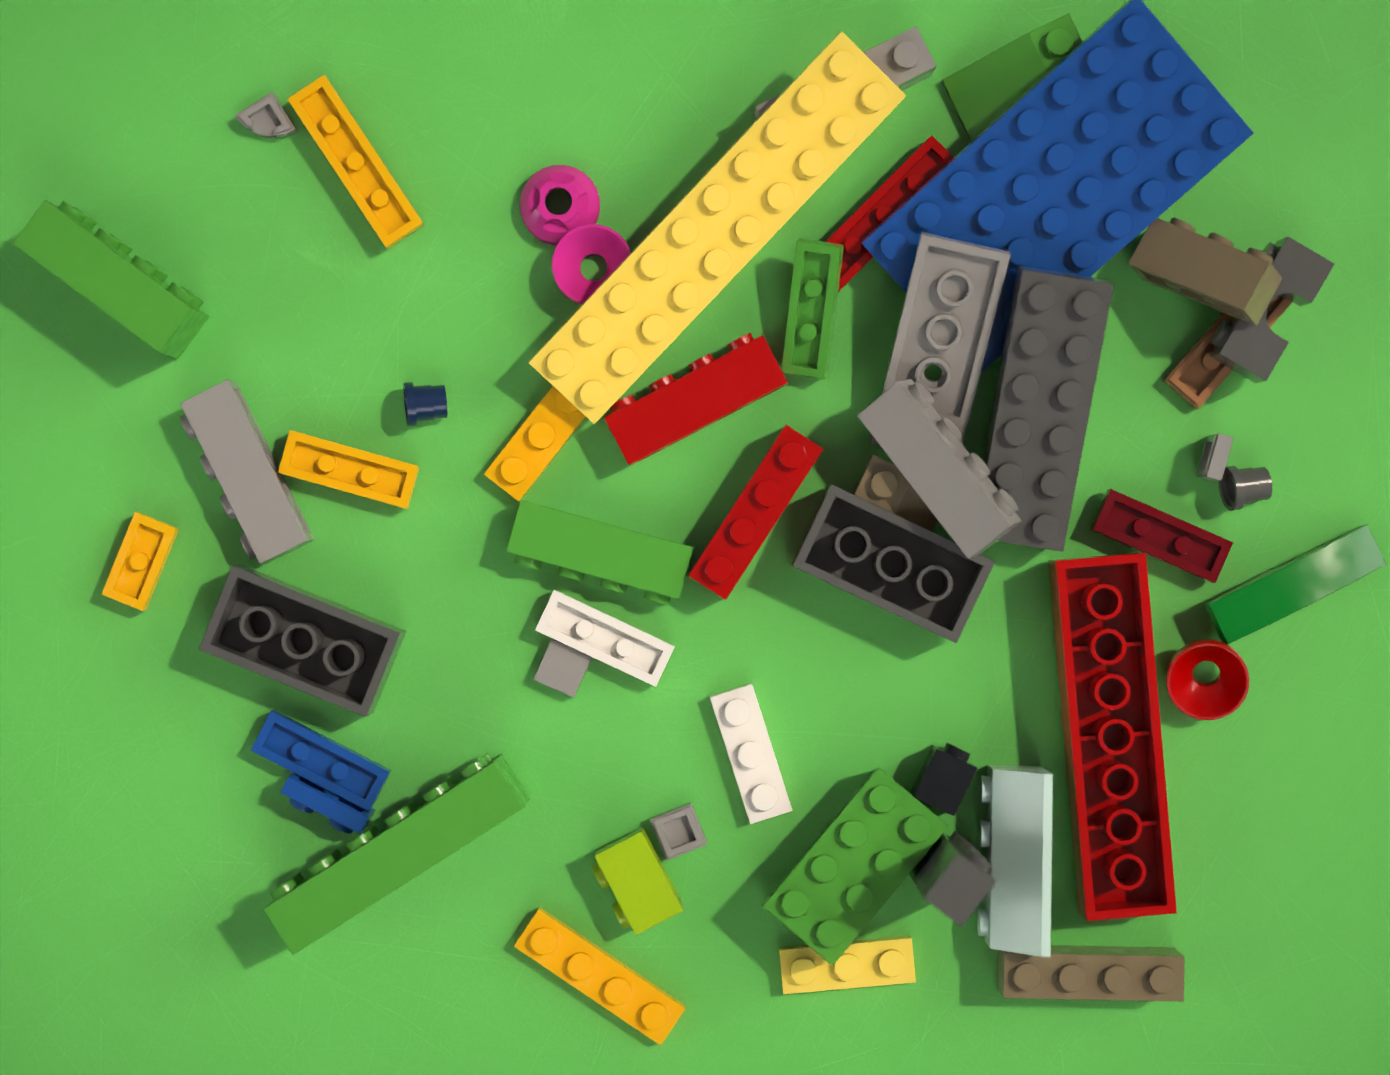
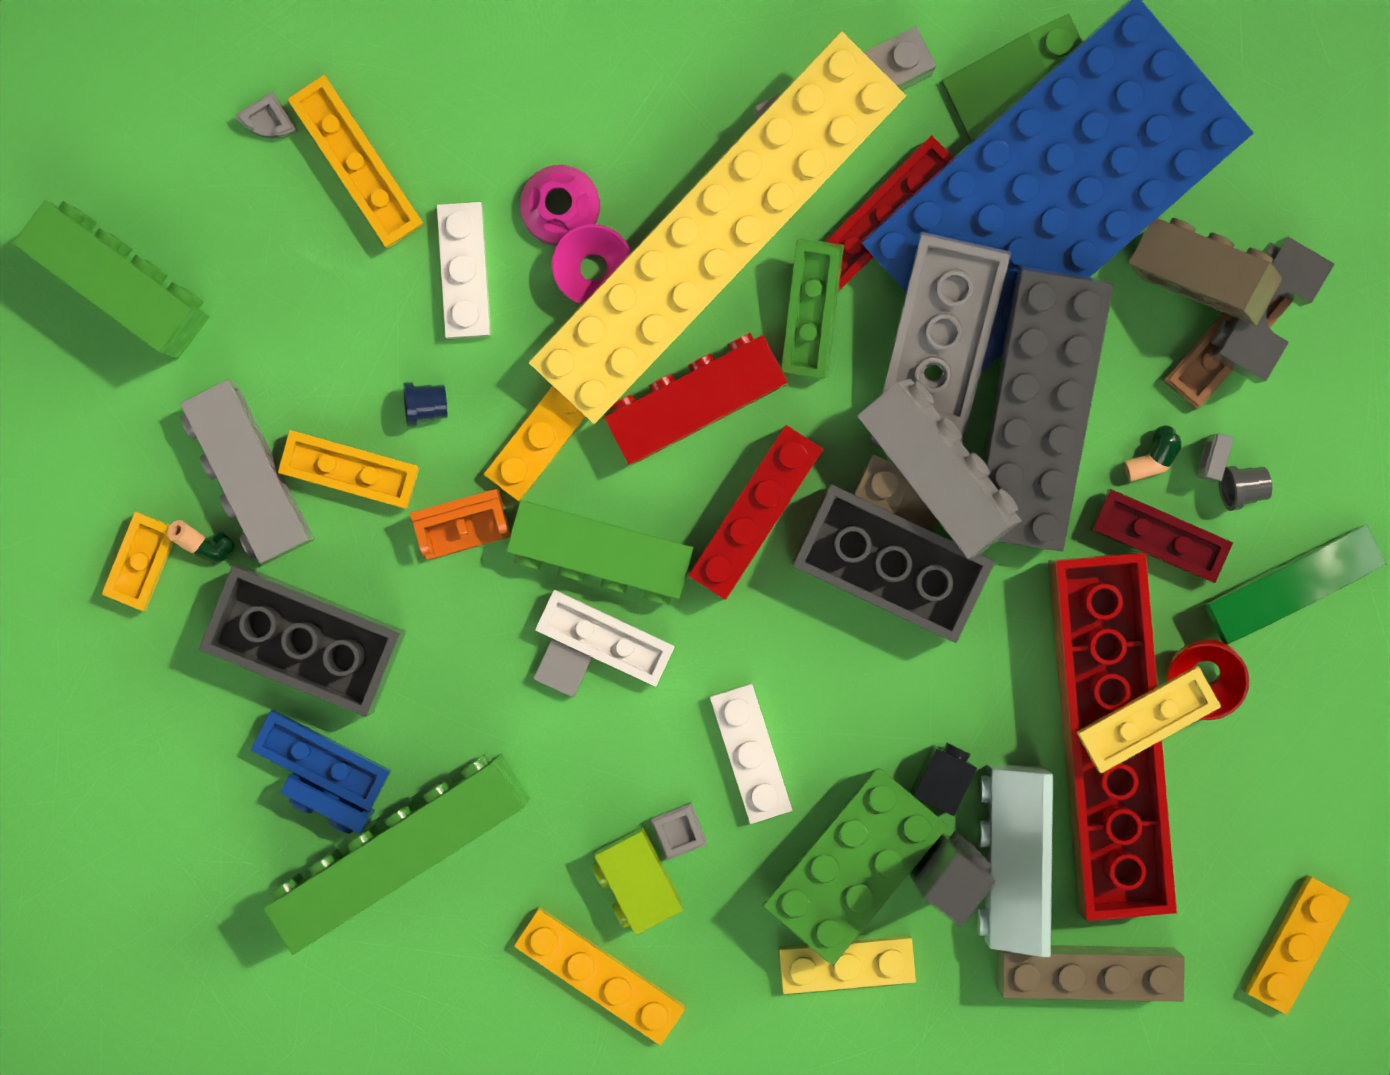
(198, 544): none -> arm
(461, 524): none -> orange hinge
(463, 270): none -> white plate
(1148, 719): none -> light yellow plate
(1160, 458): none -> arm
(1297, 945): none -> yellow plate

